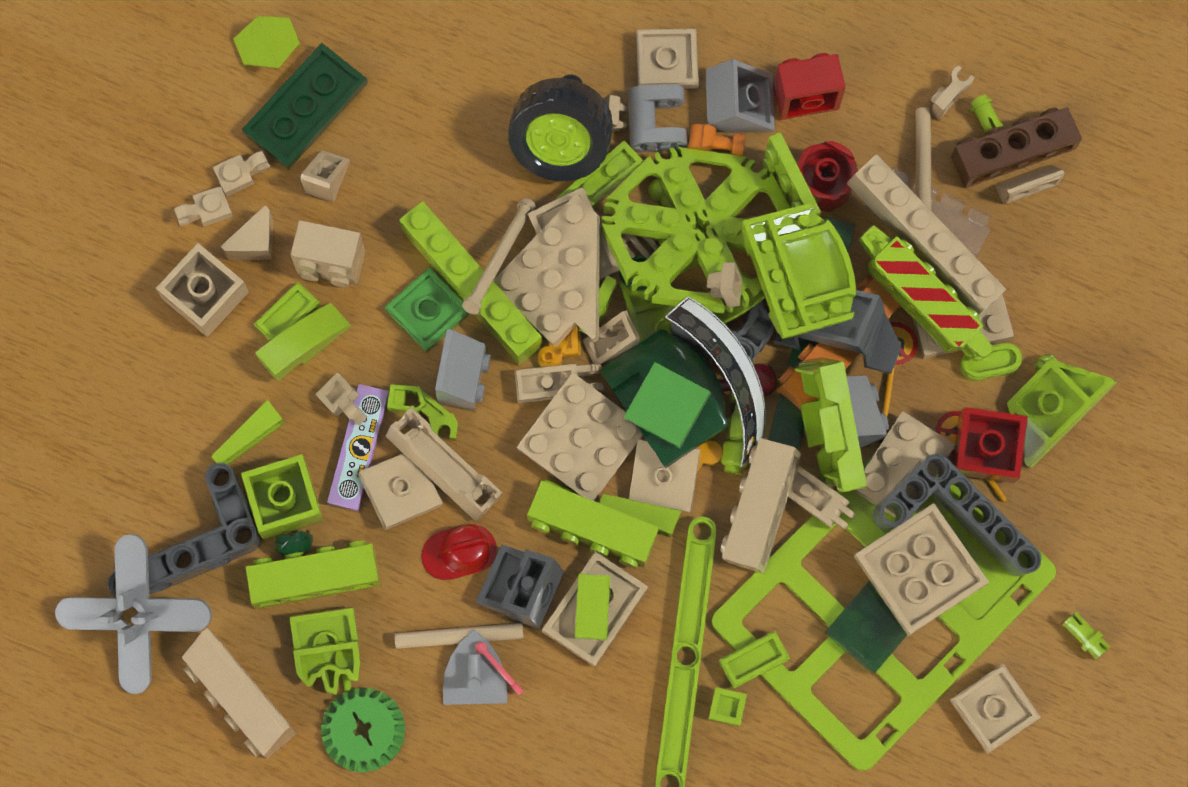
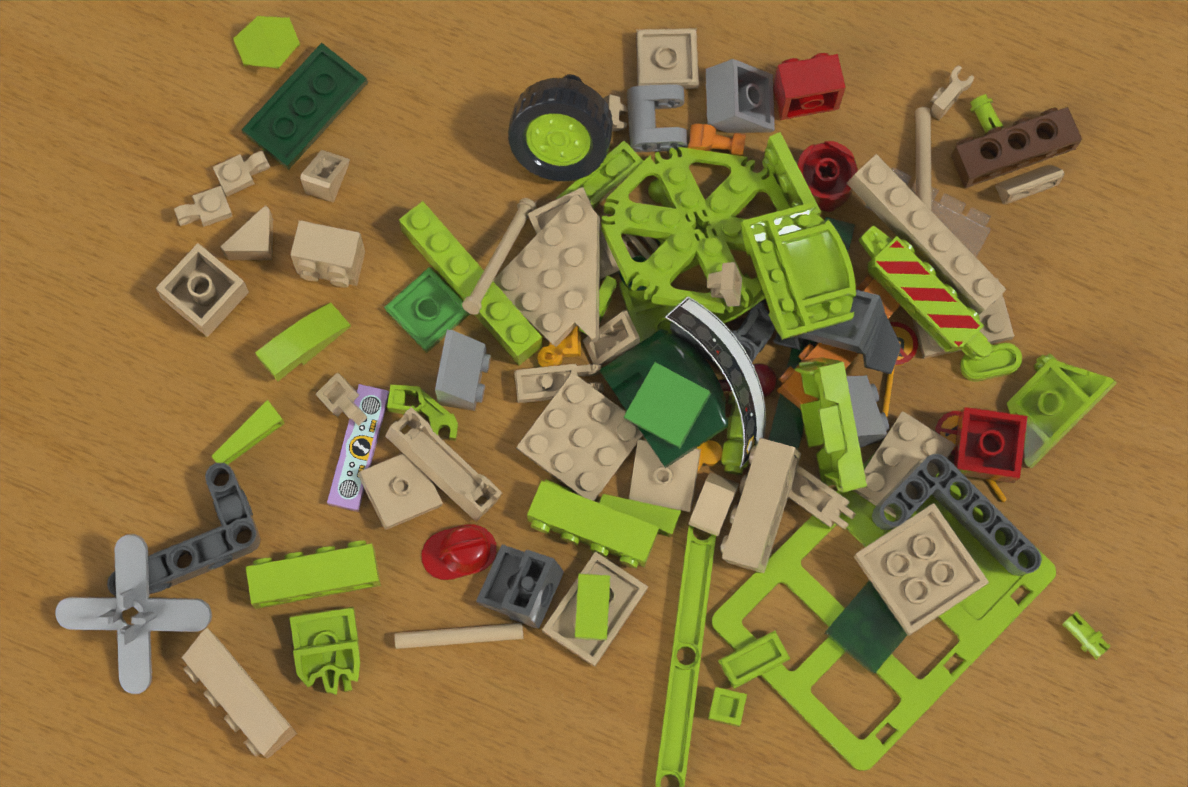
(282, 497): lime brick -> none
(287, 311): lime tile -> none
(293, 543): dark green plate -> none
(385, 734): bright green gear -> none
(472, 677): light grey shield -> none
(481, 648): coral hinge -> none
(713, 504): none -> tan slope
(995, 708): tan plate -> none

